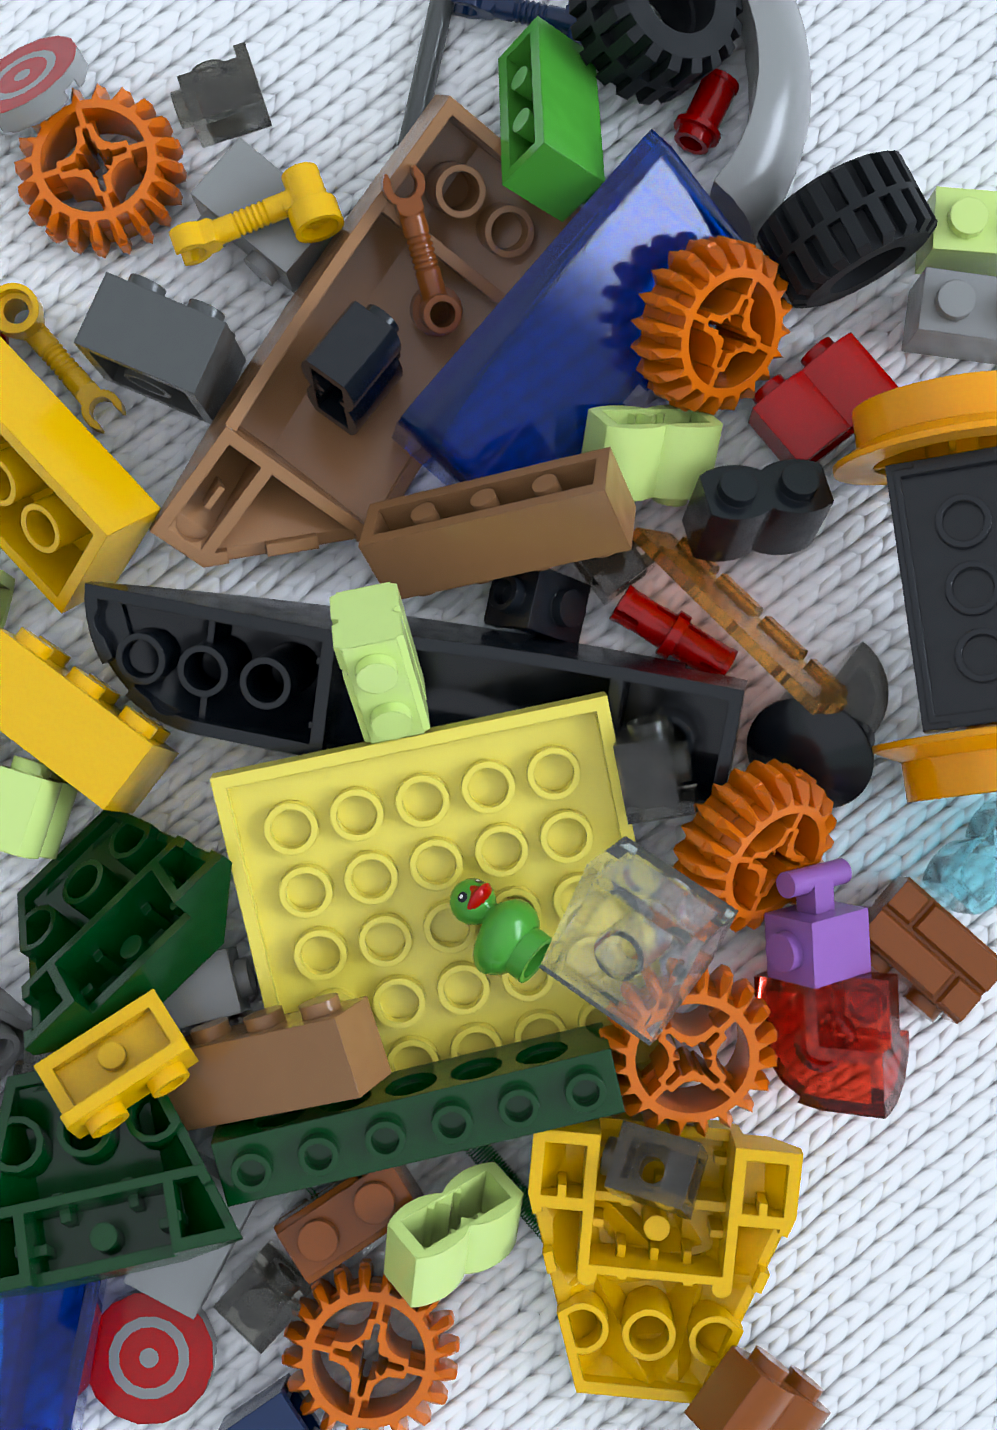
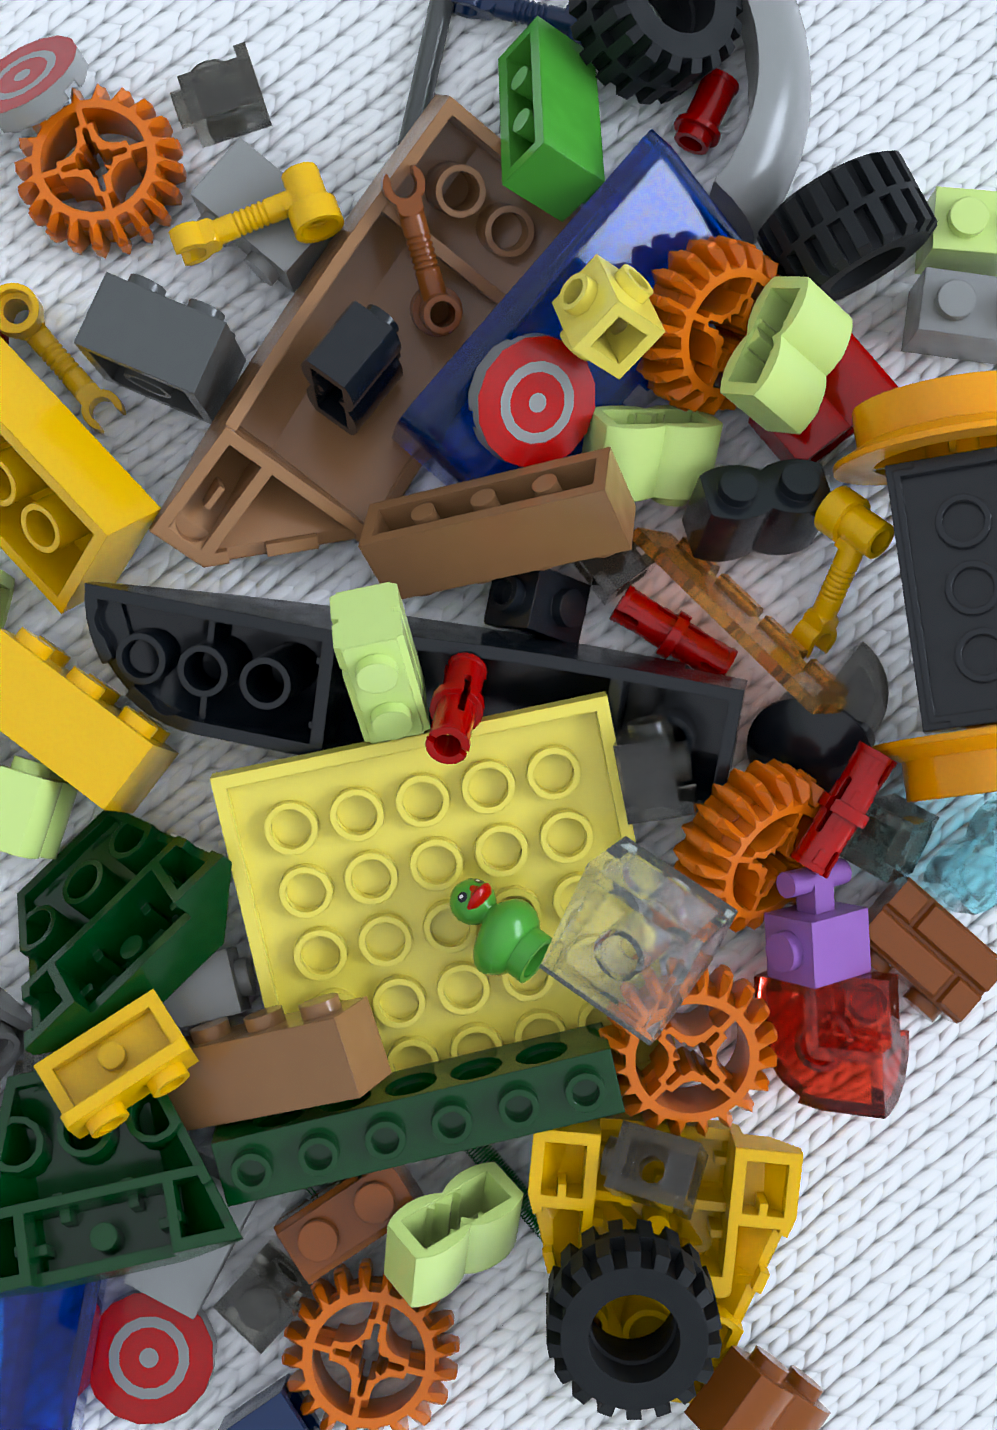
(456, 708): none -> red pin
(531, 400): none -> red tile
(608, 316): none -> light yellow brick
(638, 1370): none -> black tyre
(788, 351): none -> yellowish green brick
(843, 809): none -> red pin
(856, 532): none -> yellow brick
(891, 838): none -> clear smoke brick

